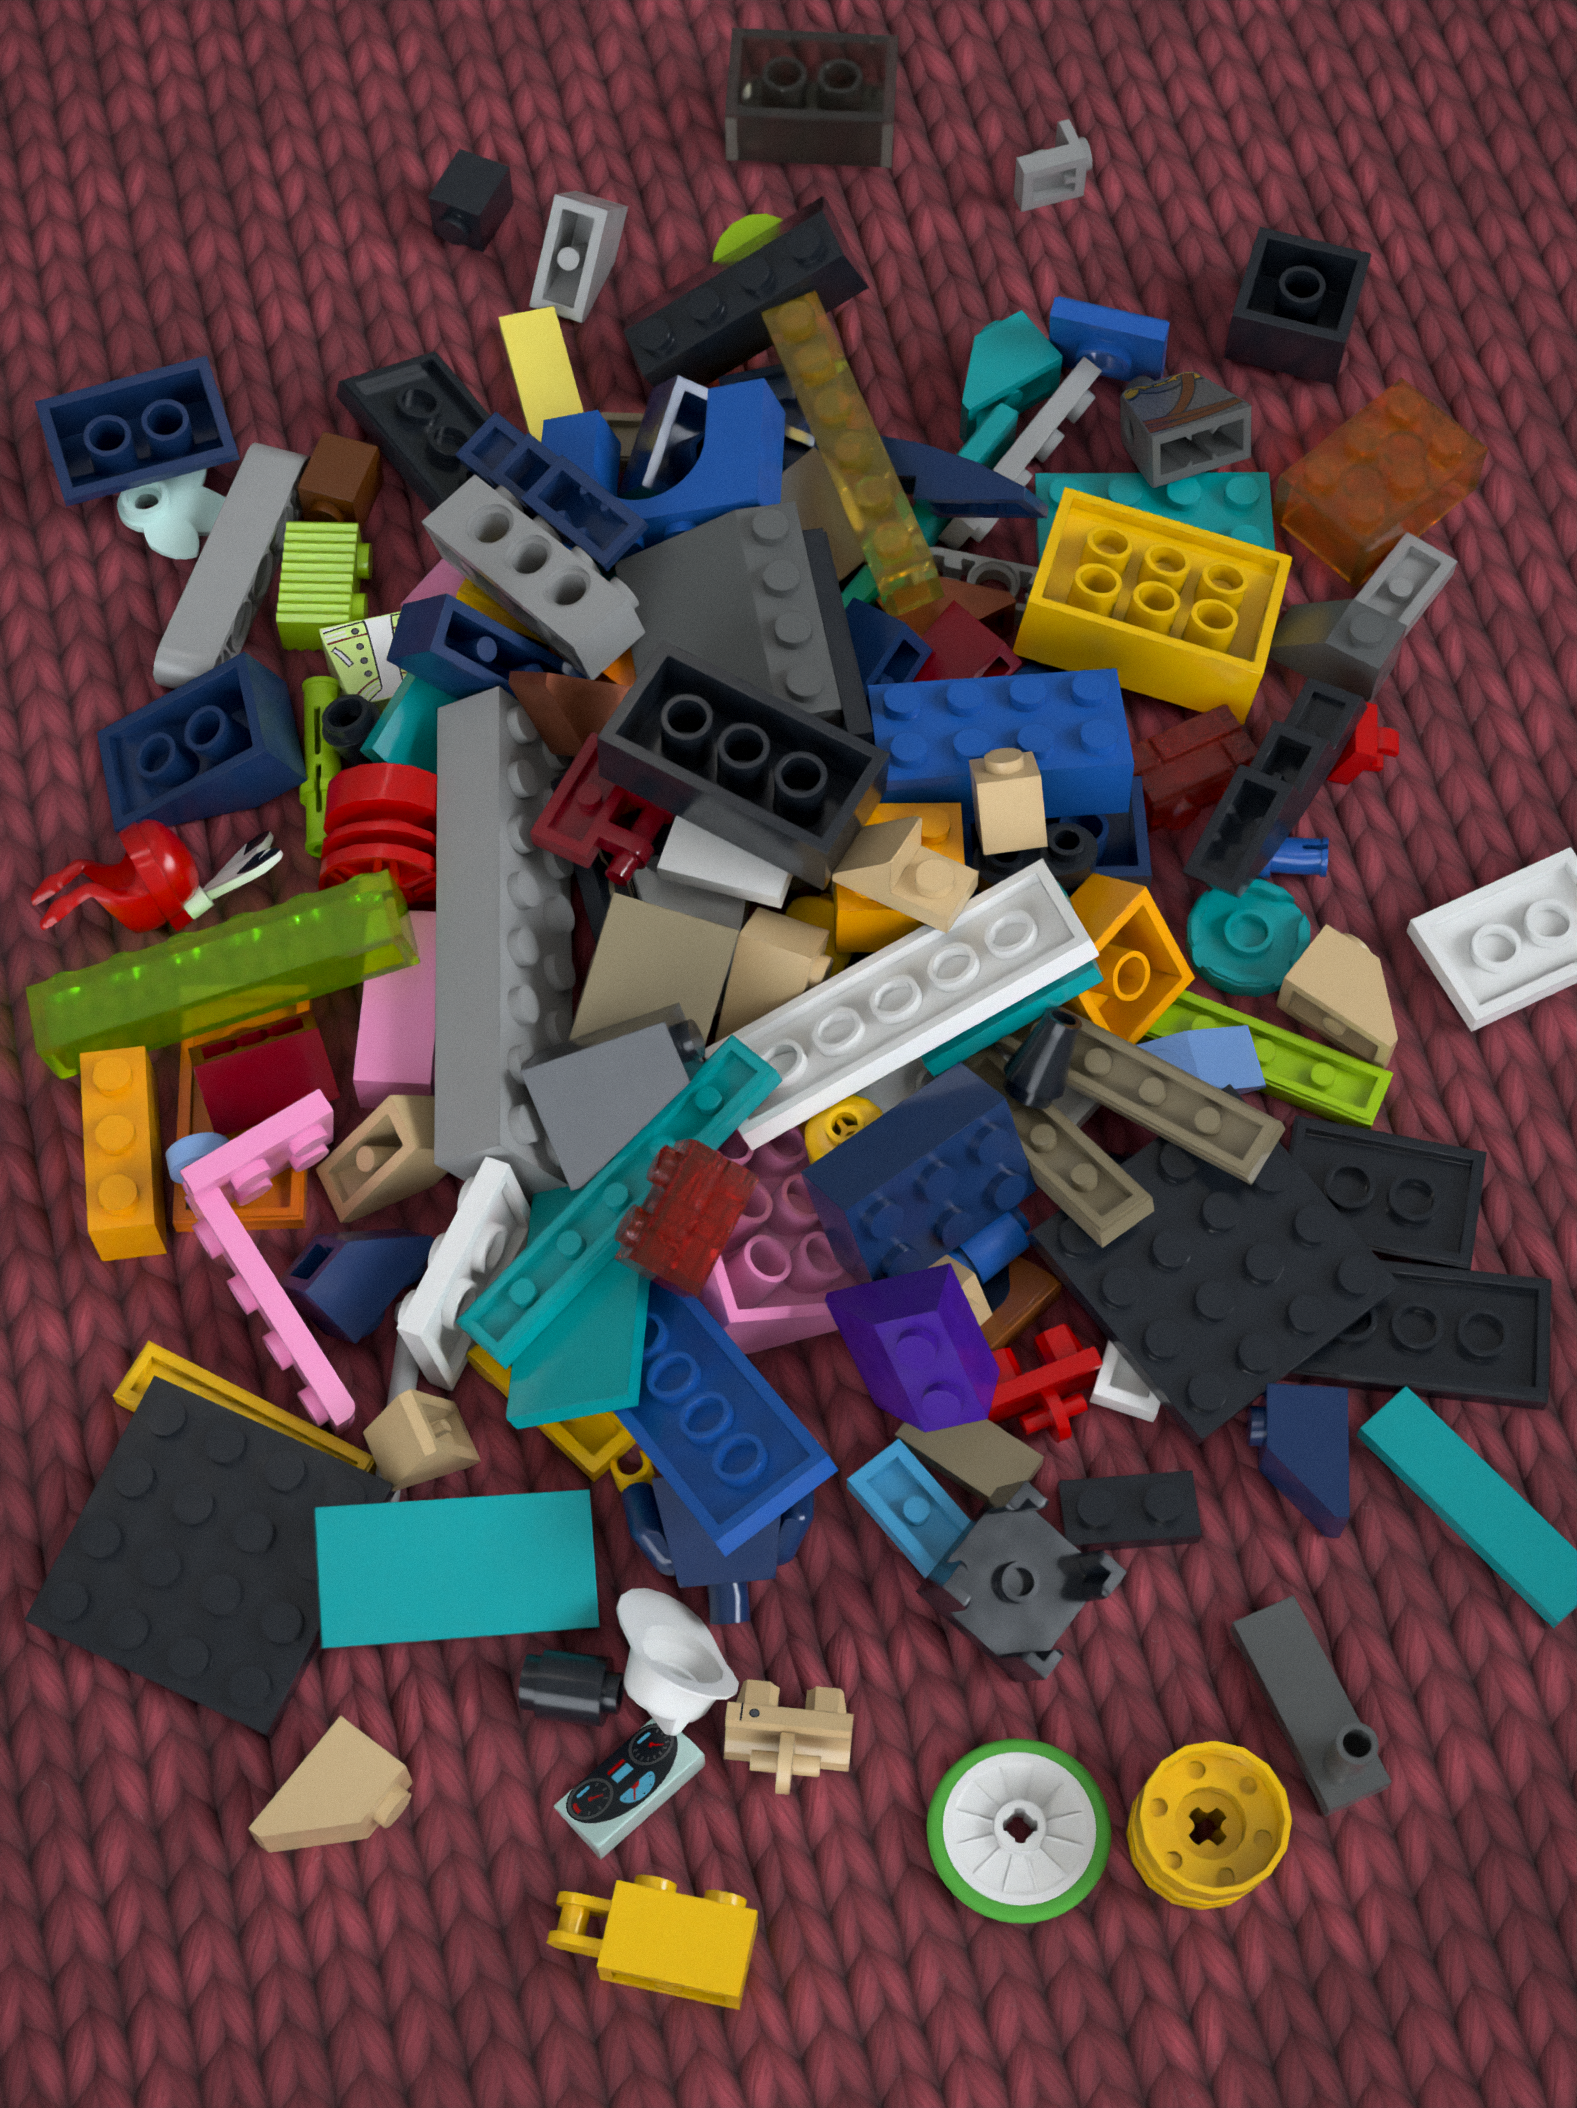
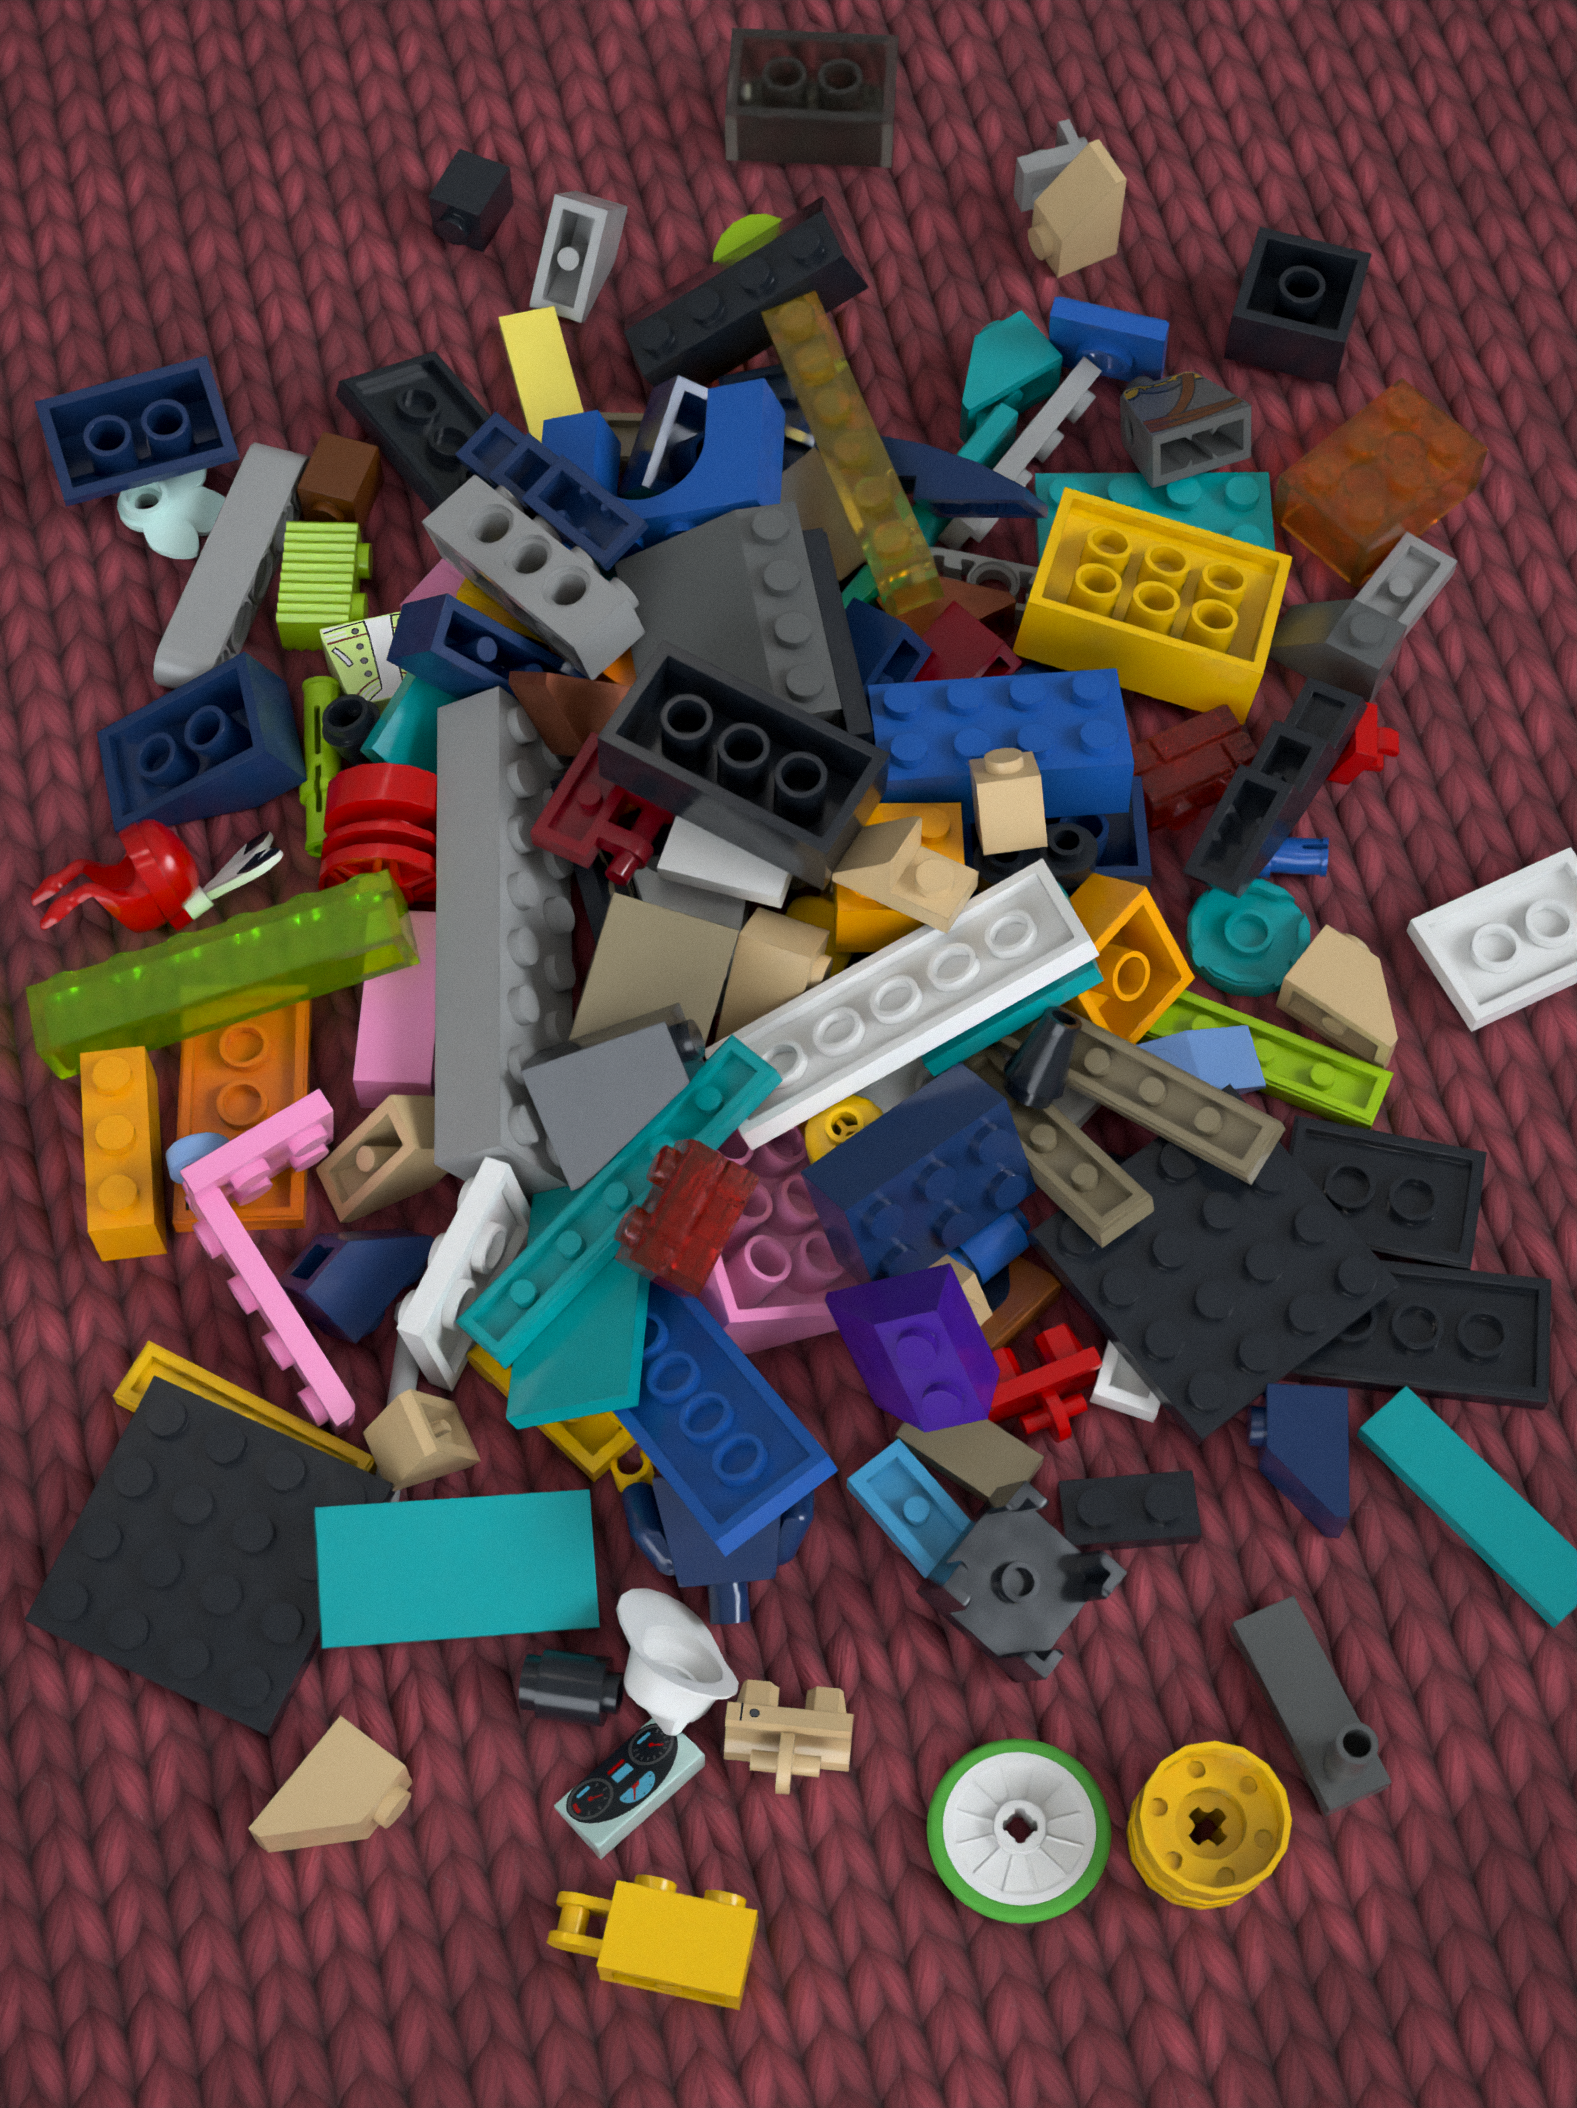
(262, 1071): dark red brick -> none
(1079, 212): none -> tan slope

